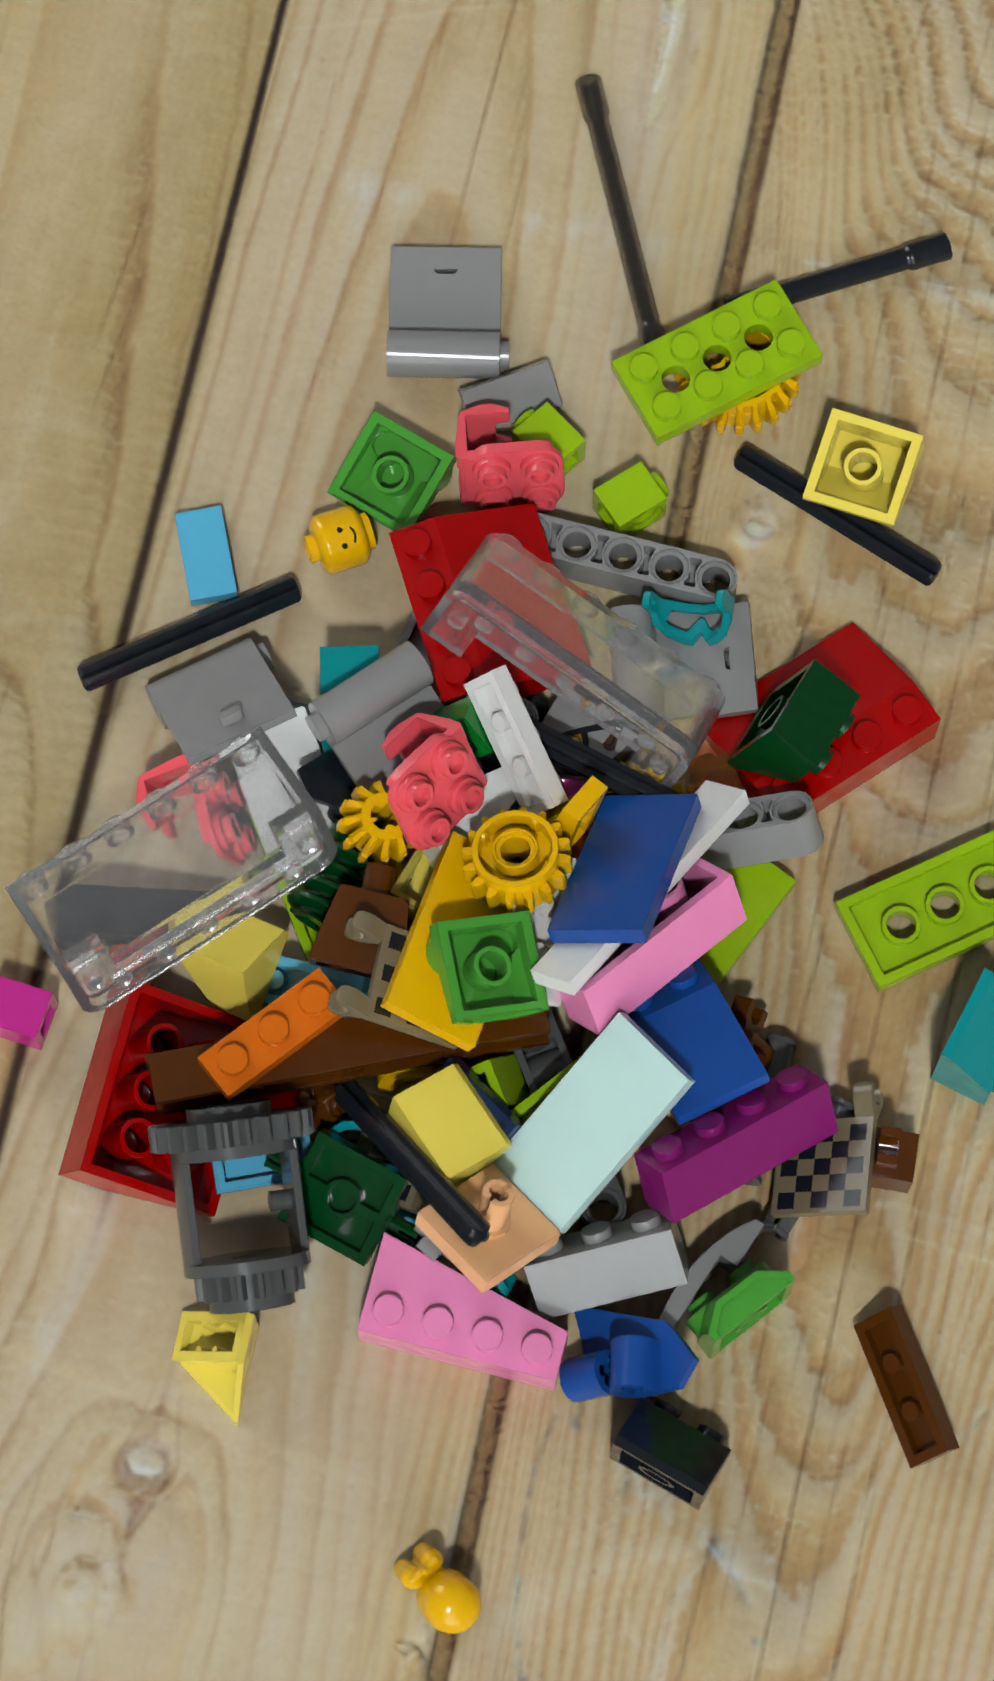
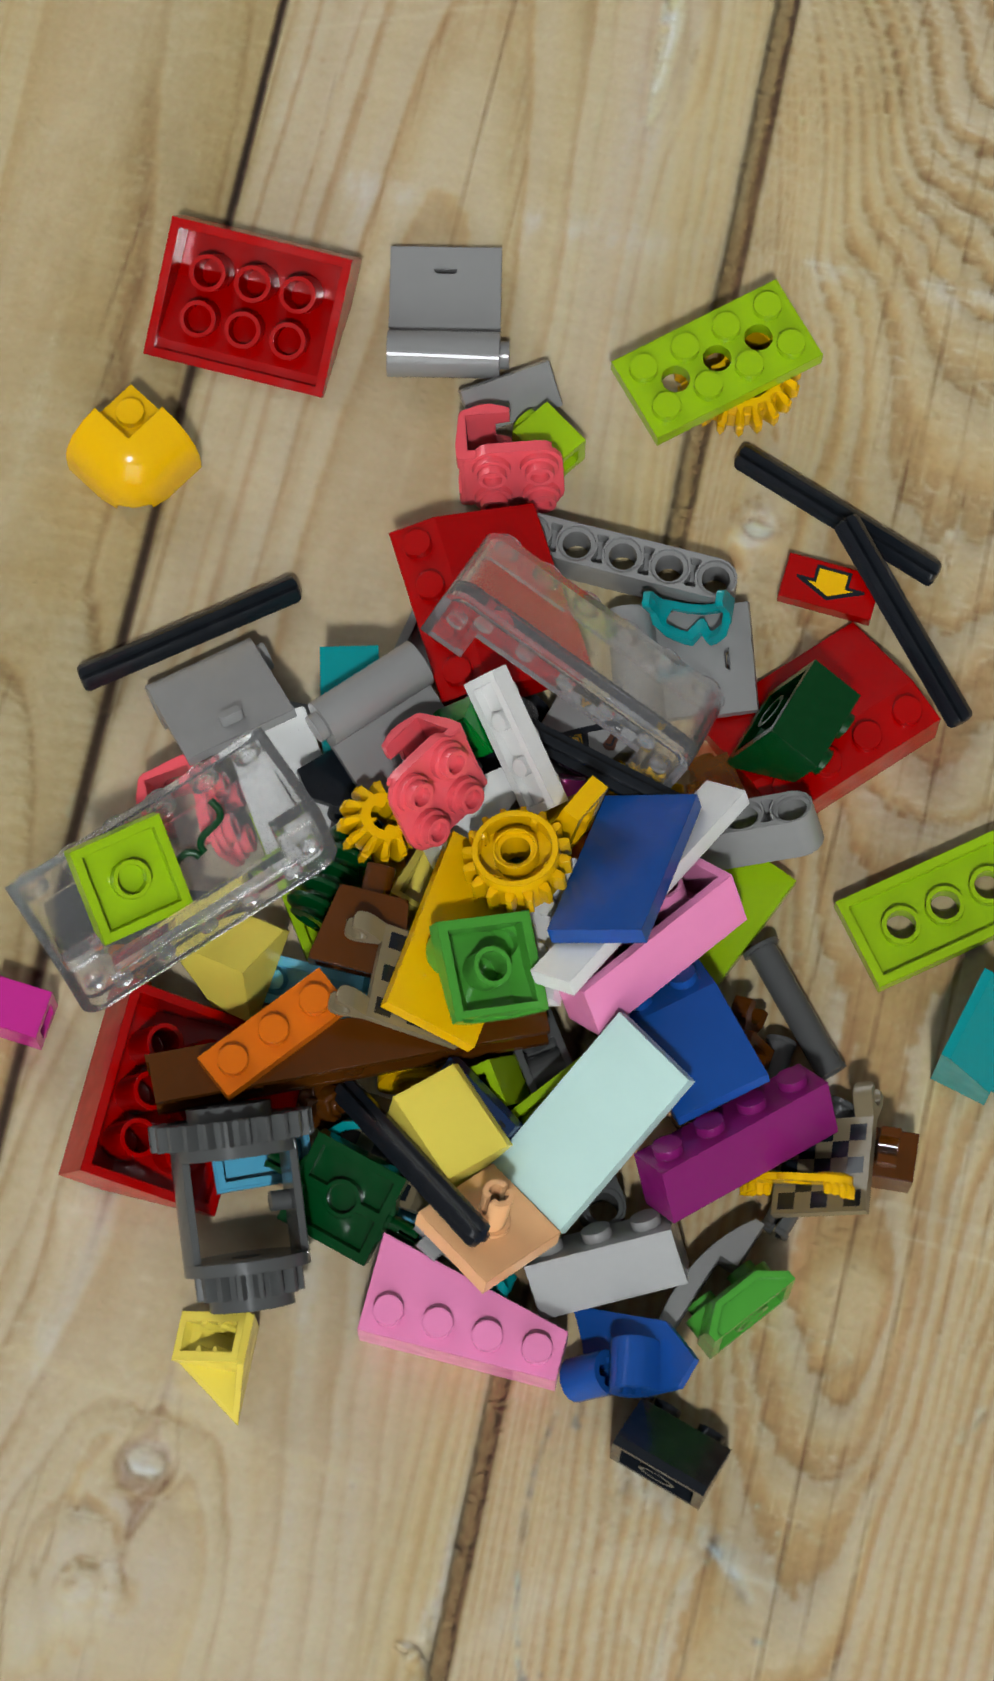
(128, 878): none -> lime tile
(132, 452): none -> yellow brick
(204, 834): none -> dark green piece
(206, 555): medium azure tile -> none
(251, 305): none -> red slope
(339, 539): yellow head -> none
(392, 474): bright green slope -> none
(443, 1594): yellow piece -> none
(596, 115): clear smoke piece -> none
(631, 500): lime brick -> none
(795, 1008): none -> dark grey pin
(826, 589): none -> red tile
(833, 1182): none -> yellow piece
(864, 467): light yellow slope -> none
(903, 621): none -> black axle
(906, 1386): reddish brown plate -> none
(909, 257): black piece -> none

